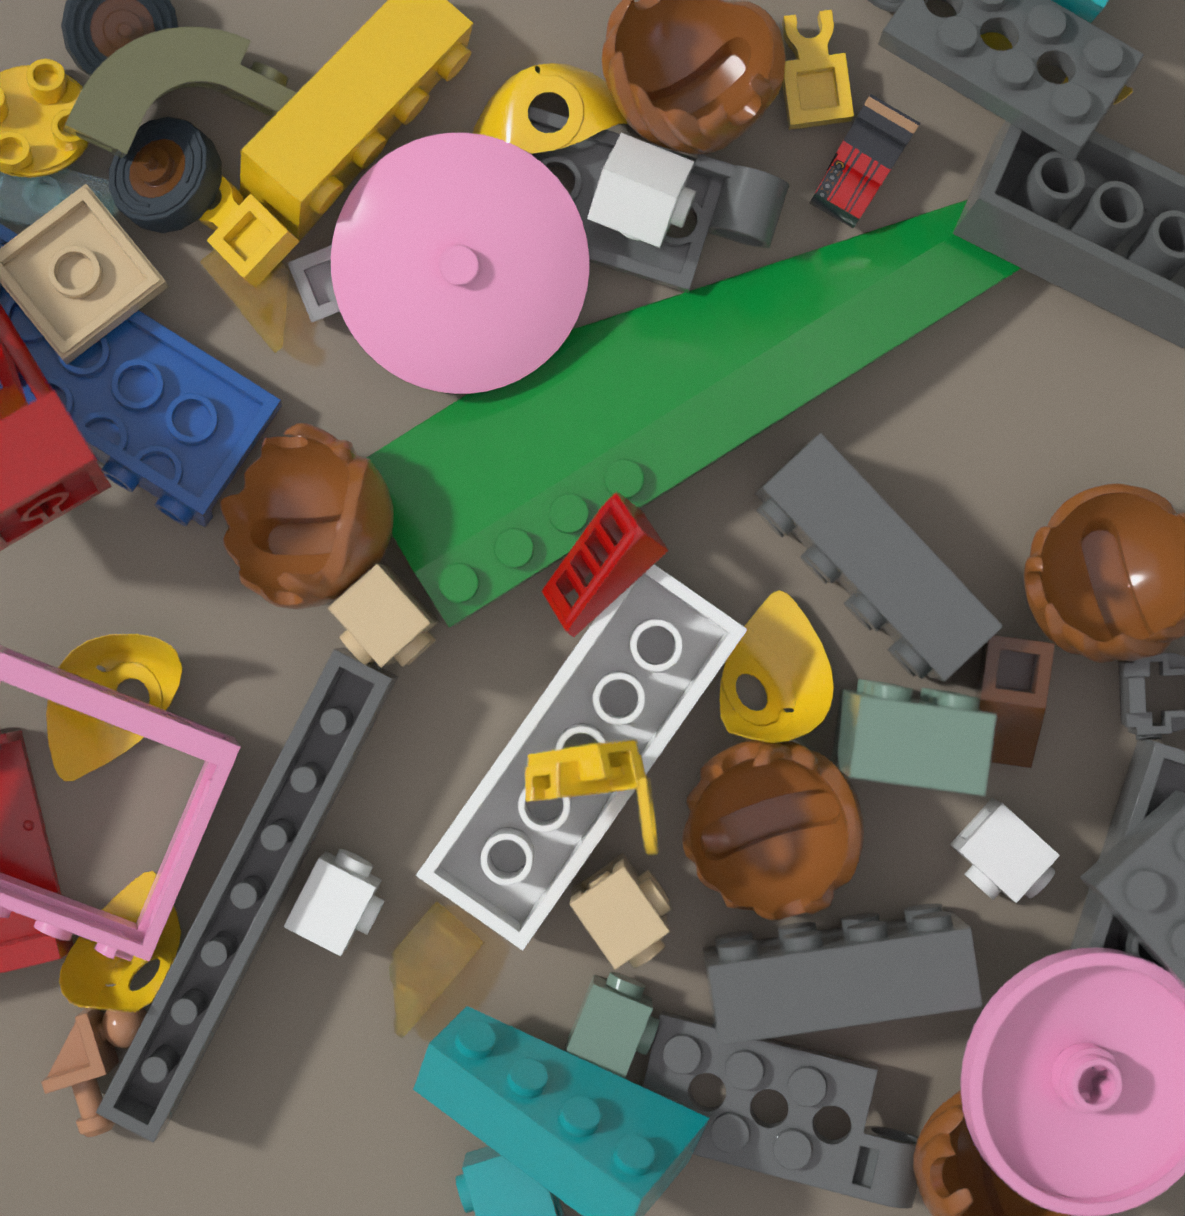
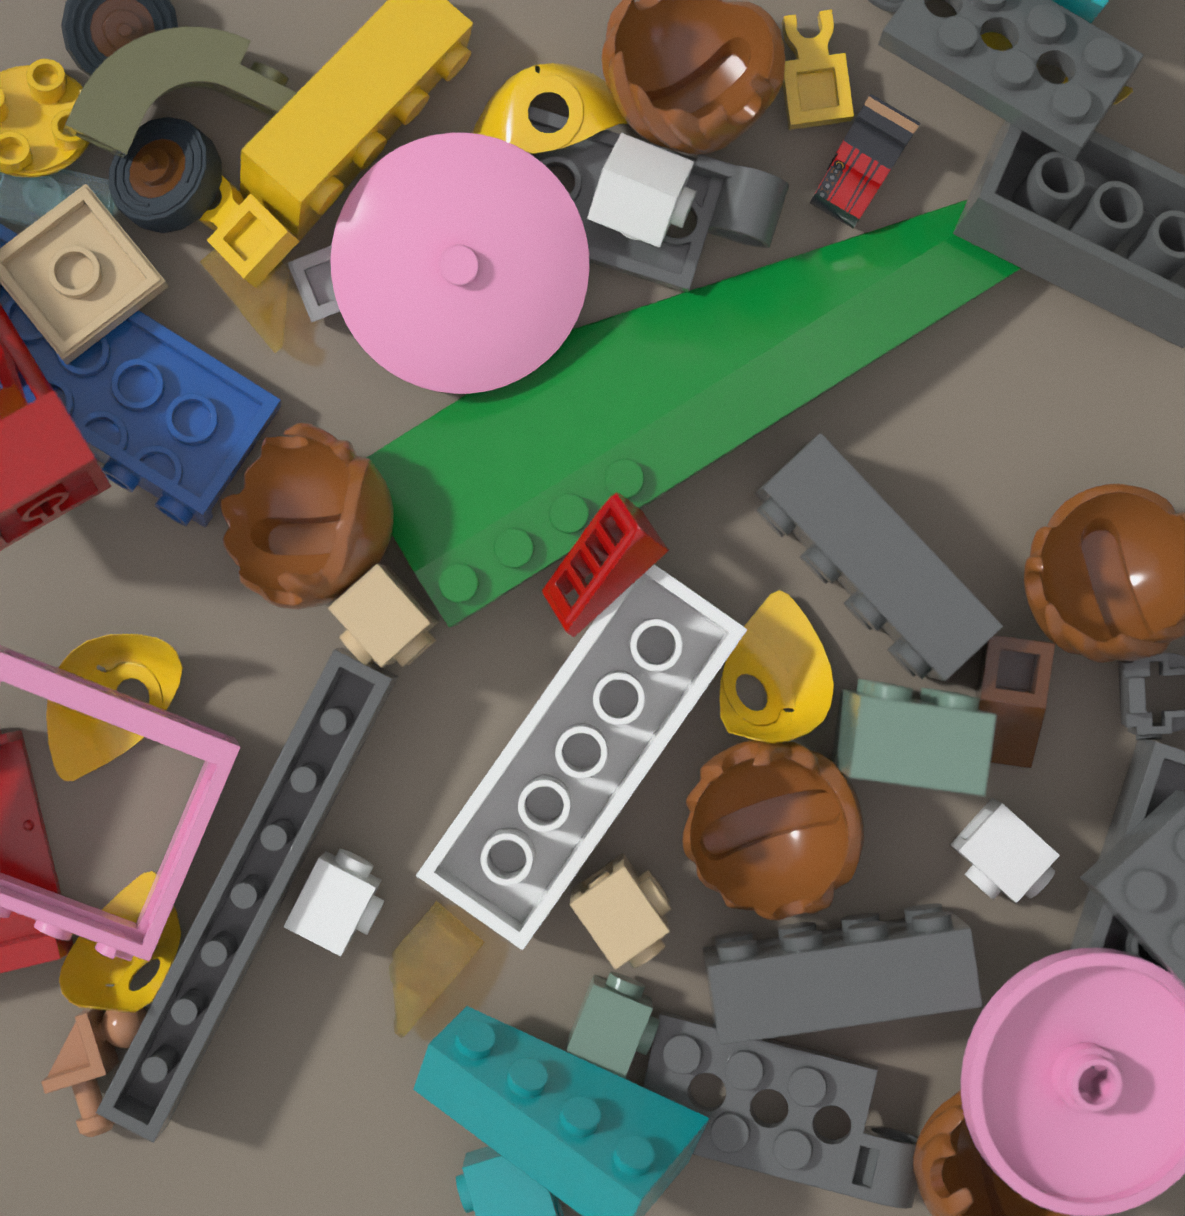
(592, 771): yellow piece -> none

